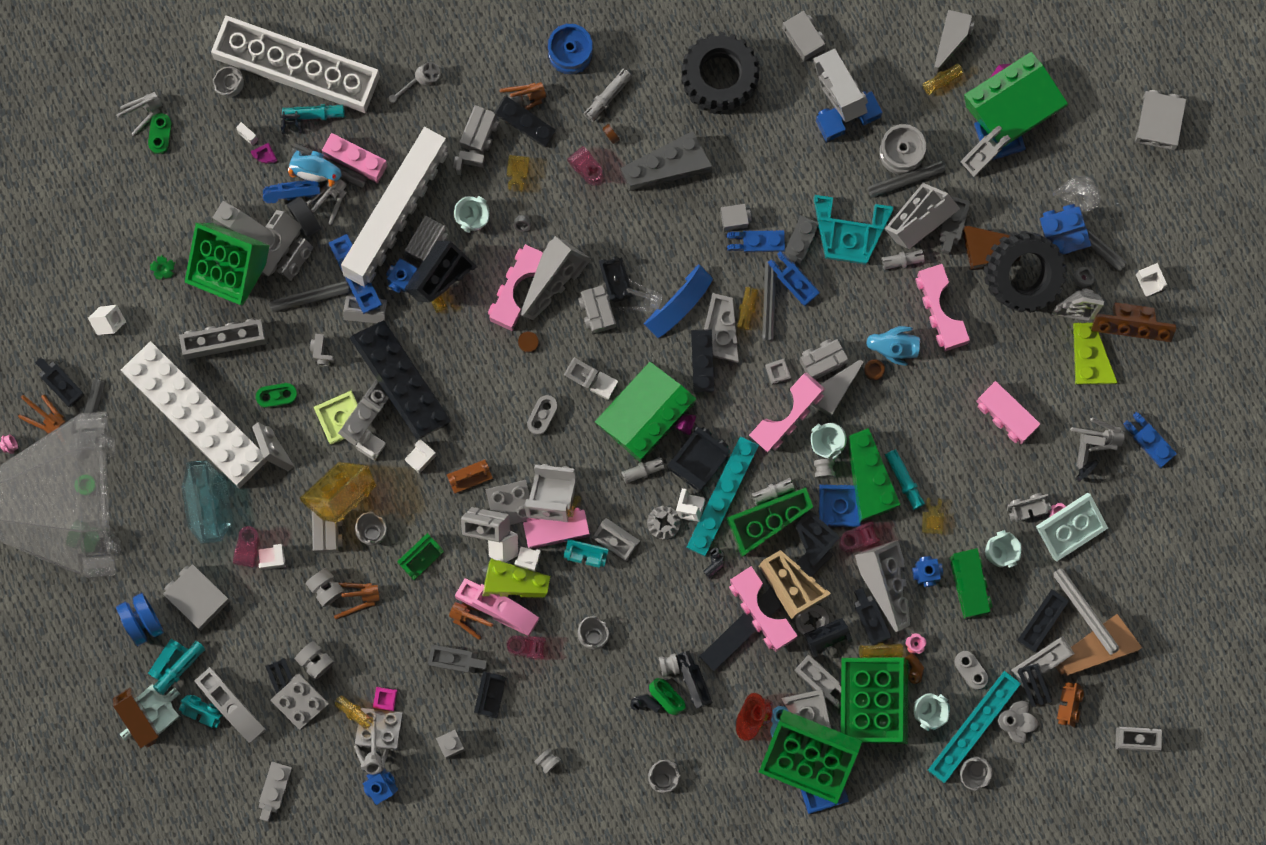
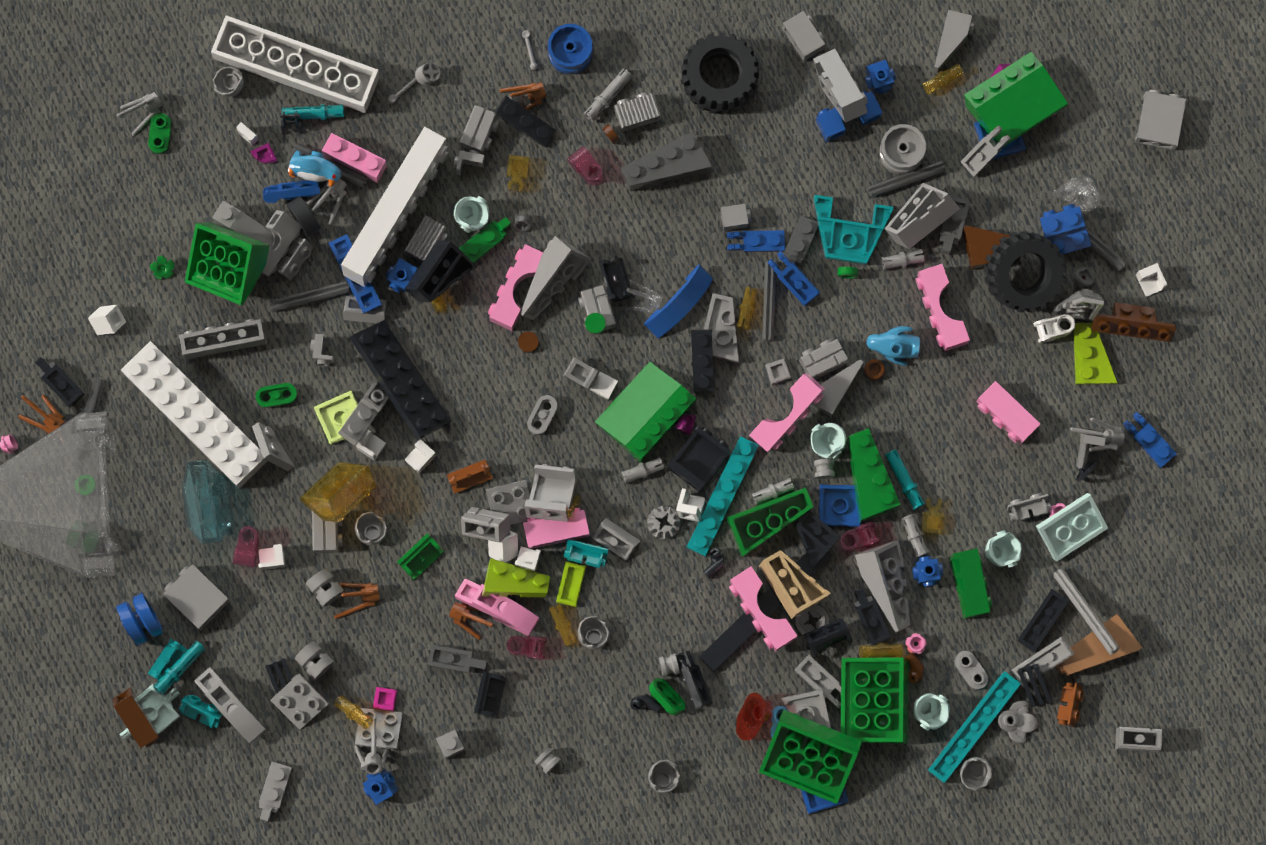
(485, 239): none -> green hinge
(526, 34): none -> light grey hinge
(563, 625): none -> clear yellow pin
(571, 584): none -> lime tile
(595, 323): none -> green tile
(637, 111): none -> light grey brick
(847, 272): none -> green tile
(880, 77): none -> blue brick
(915, 535): none -> light grey pin
(1053, 328): none -> white piece

